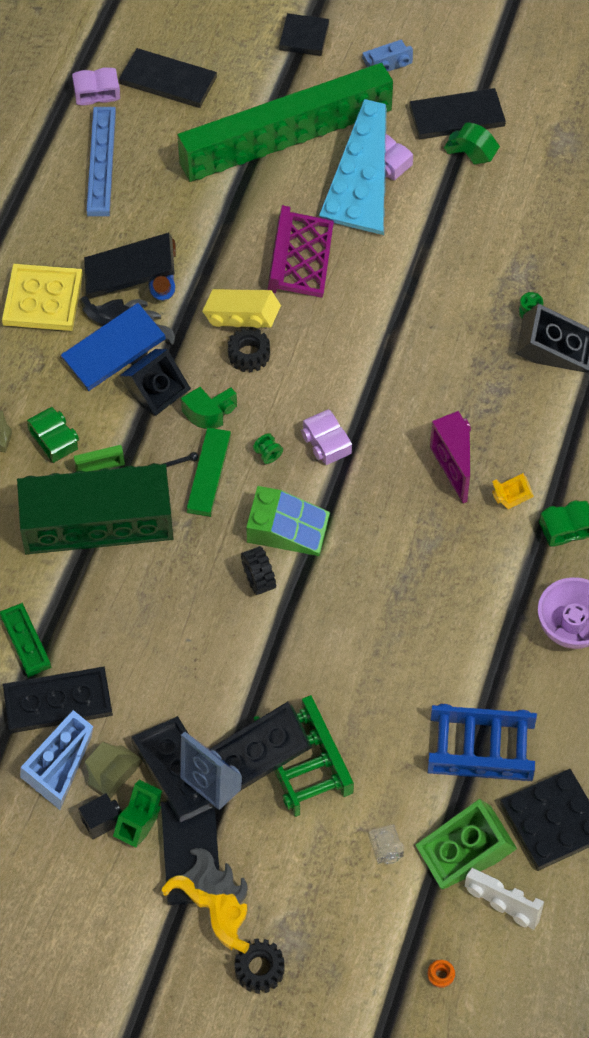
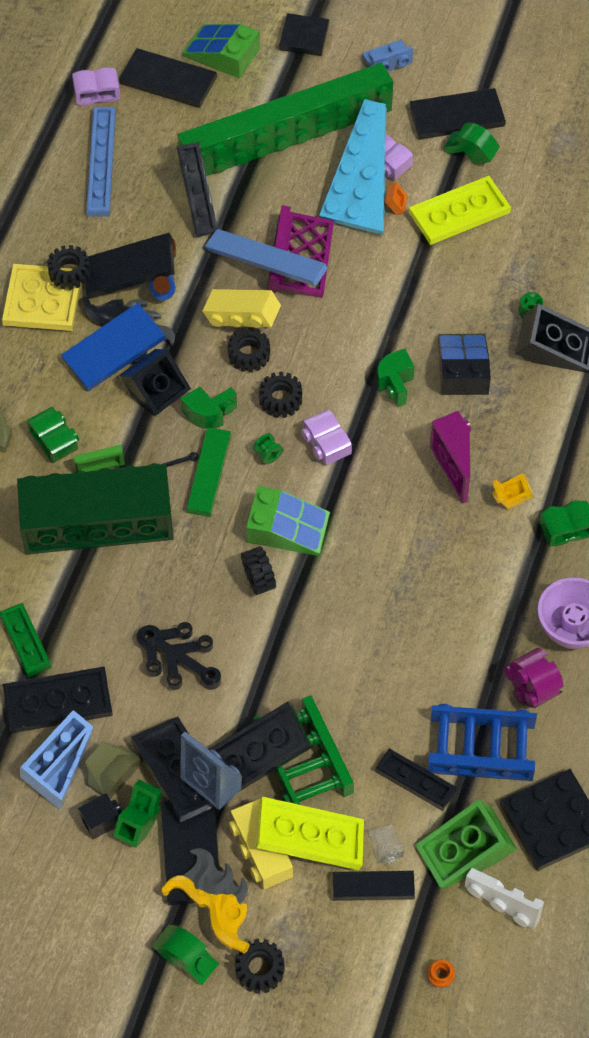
(64, 257): none -> black tyre
(176, 653): none -> black plant
(187, 951): none -> green brick
(197, 189): none -> black tile
(224, 47): none -> bright green slope
(266, 257): none -> medium blue tile
(268, 866): none -> light yellow brick
(281, 406): none -> black tyre
(310, 833): none -> neon yellow plate
(373, 885): none -> black tile
(393, 372): none -> green brick
(396, 198): none -> orange plate
(416, 779): none -> black tile
(459, 210): none -> neon yellow plate
(464, 364): none -> black slope
(534, 678): none -> magenta brick

